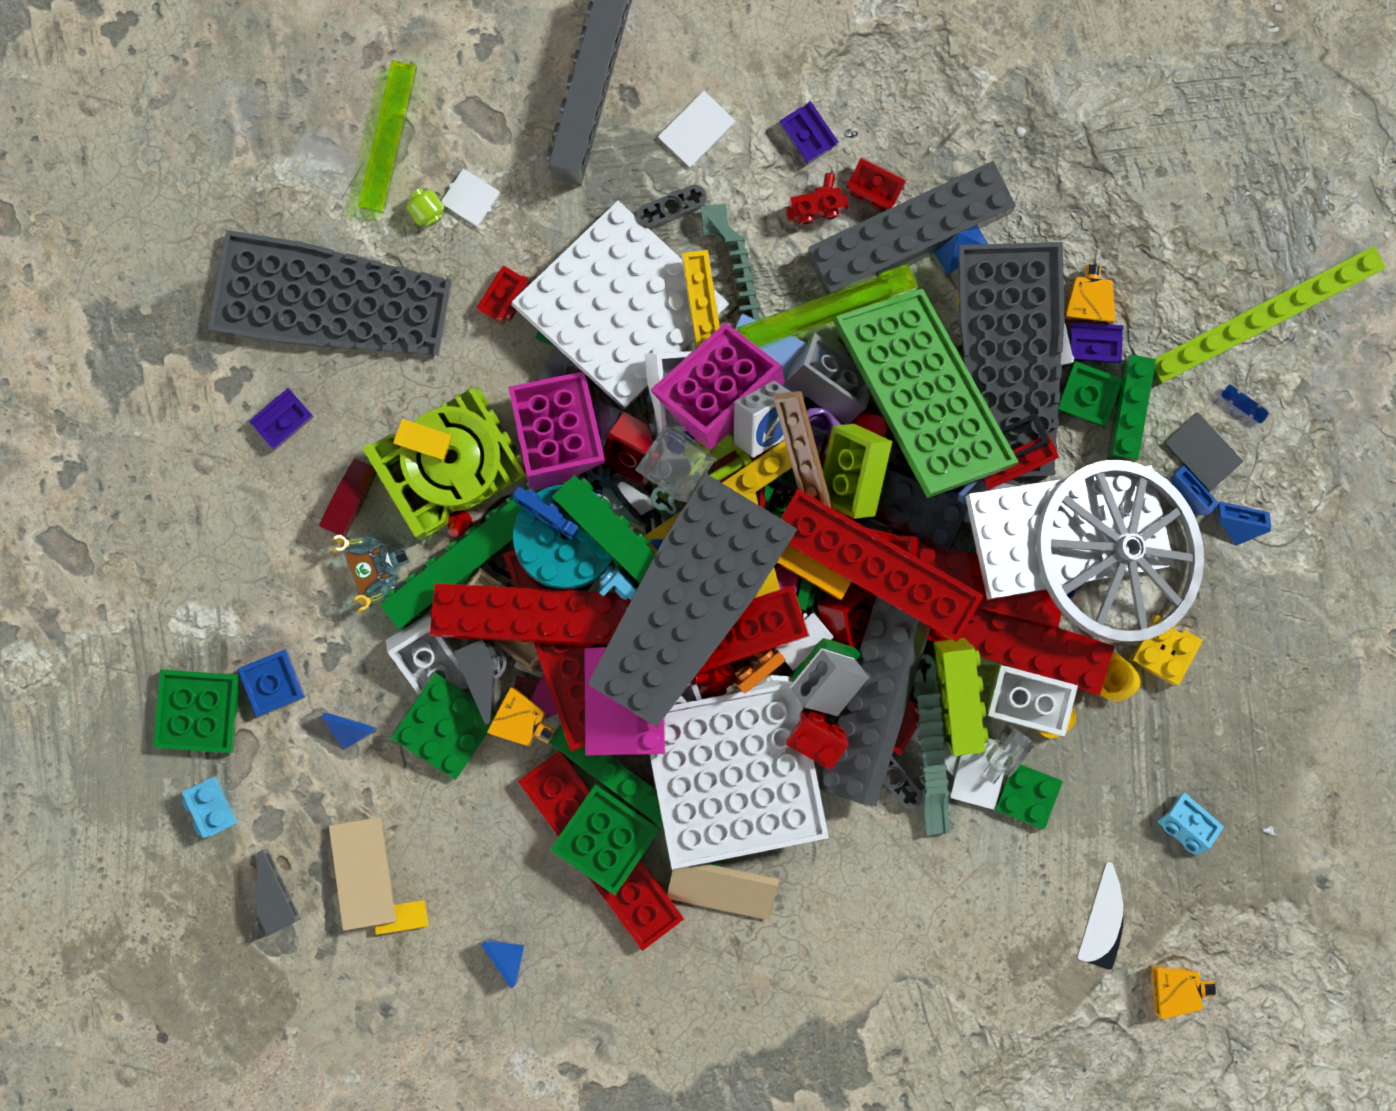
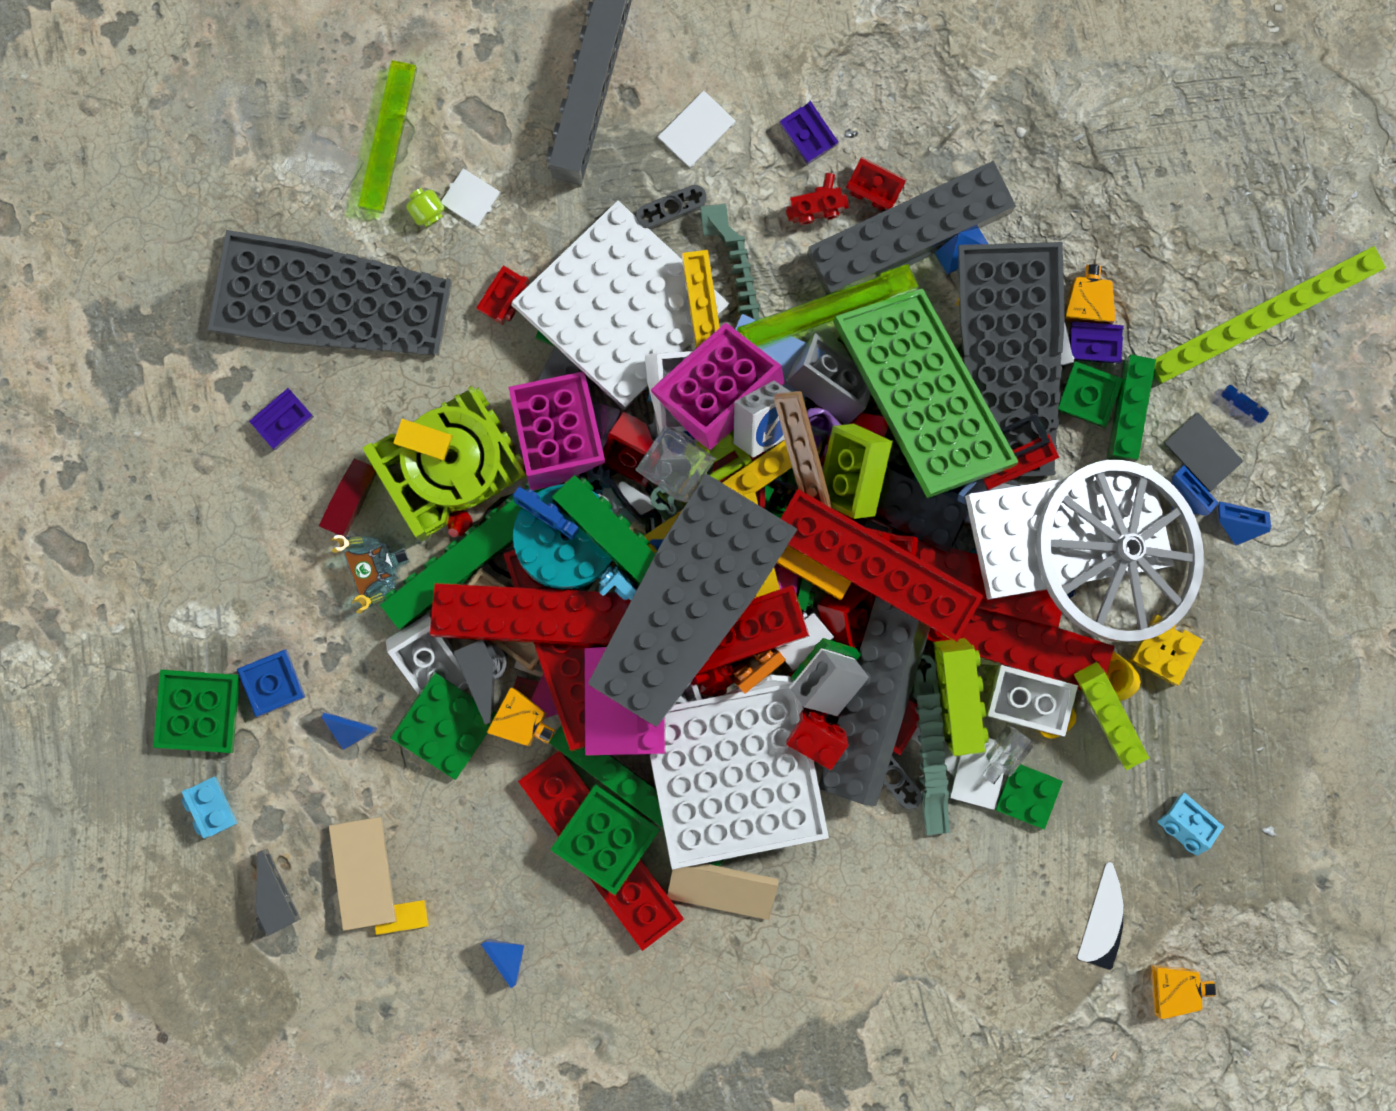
(1111, 716): none -> lime brick

